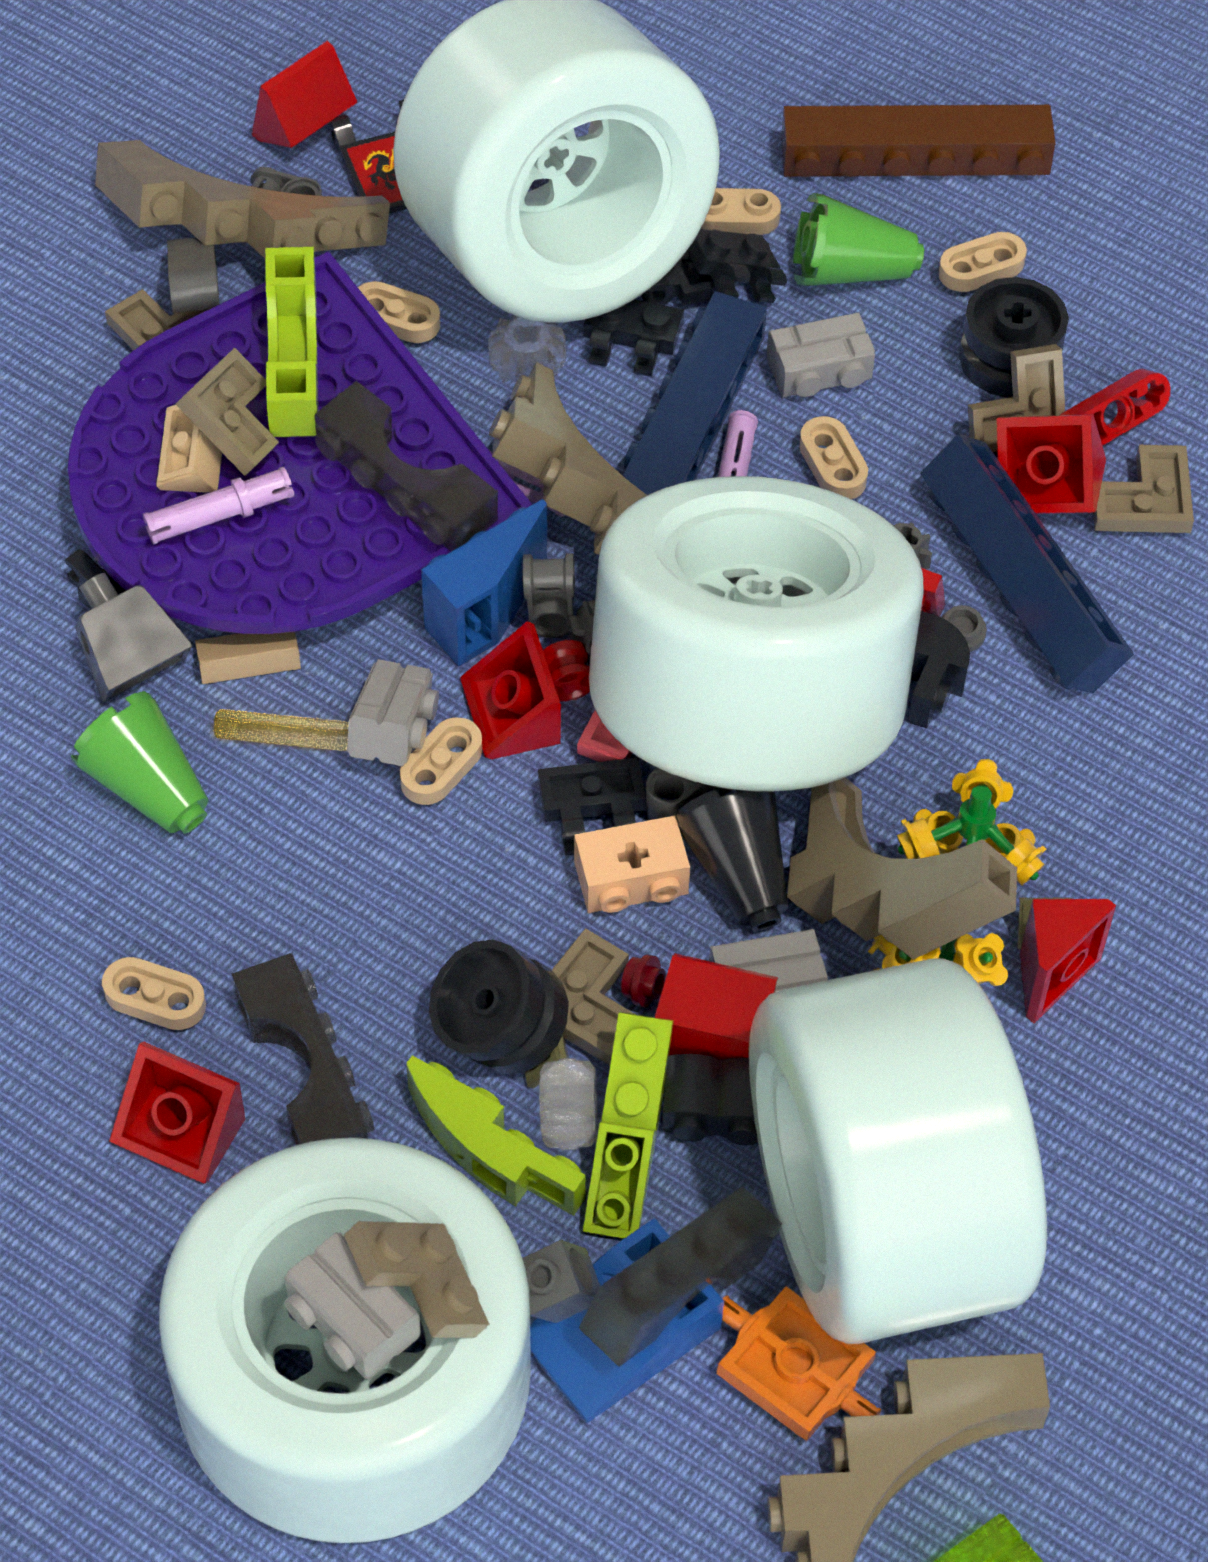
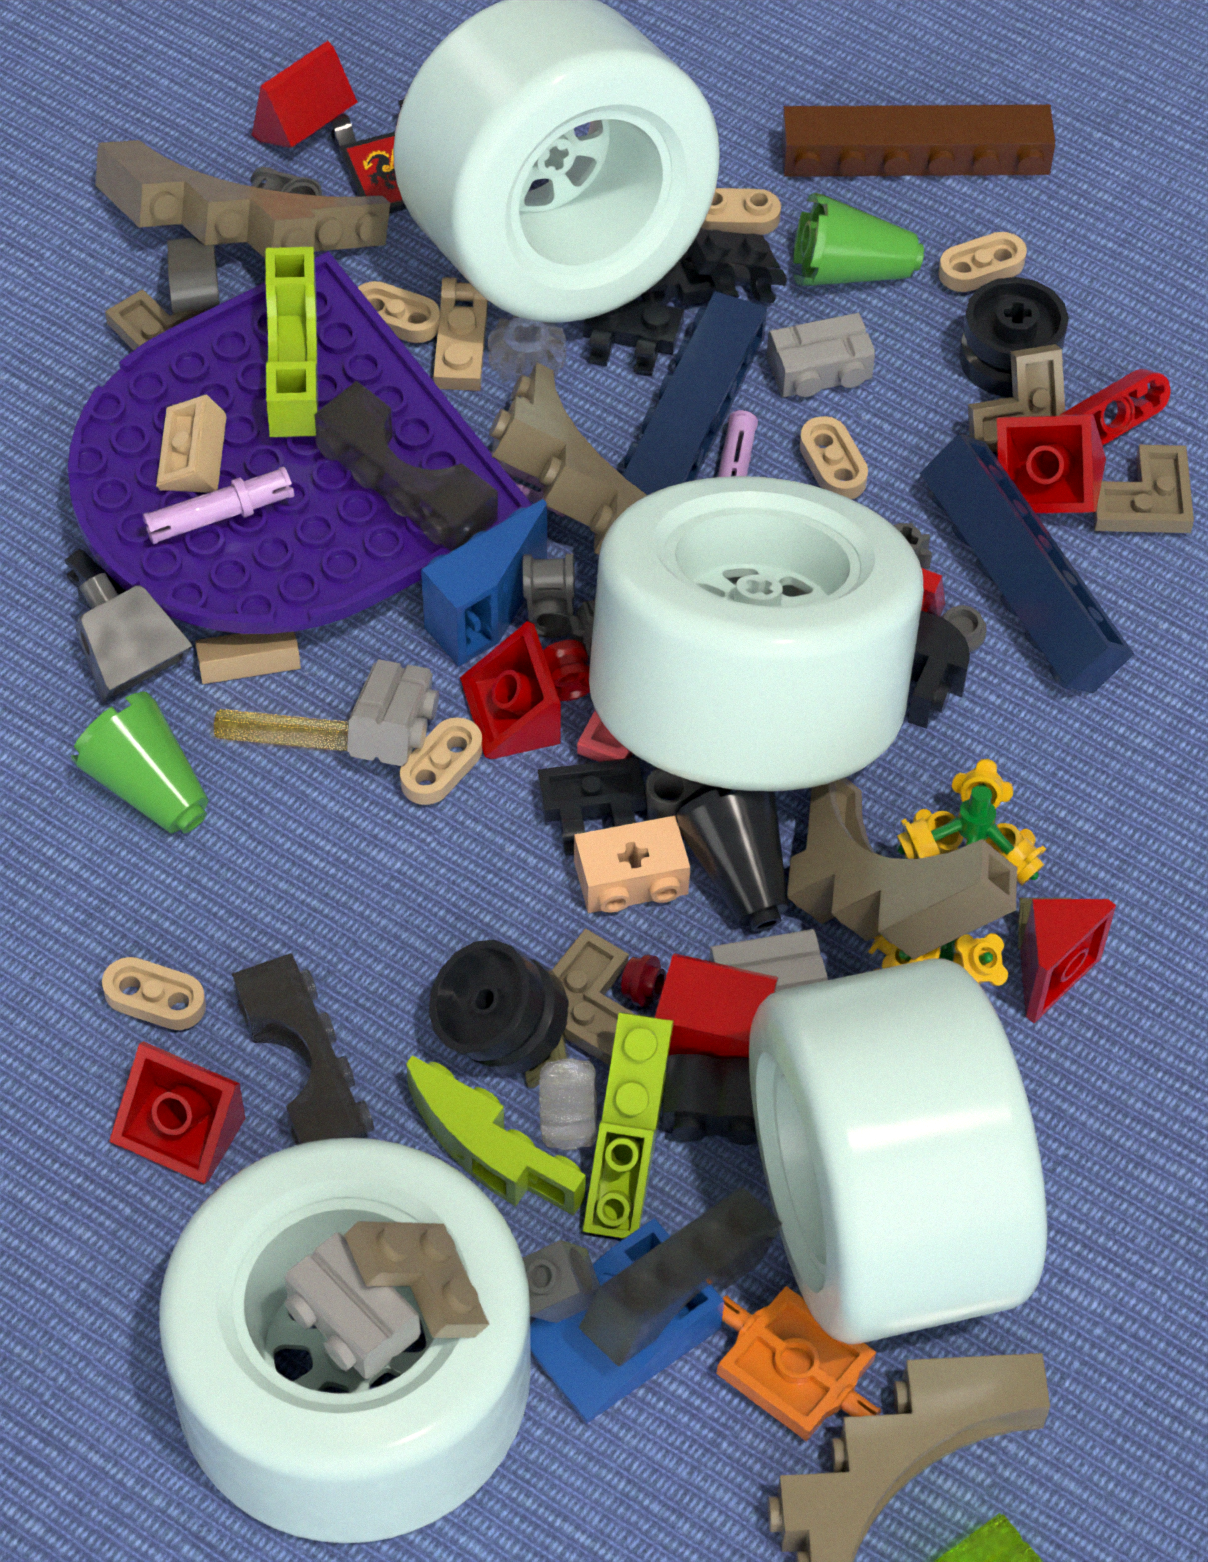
(220, 411): dark tan plate -> none
(460, 337): none -> tan plate

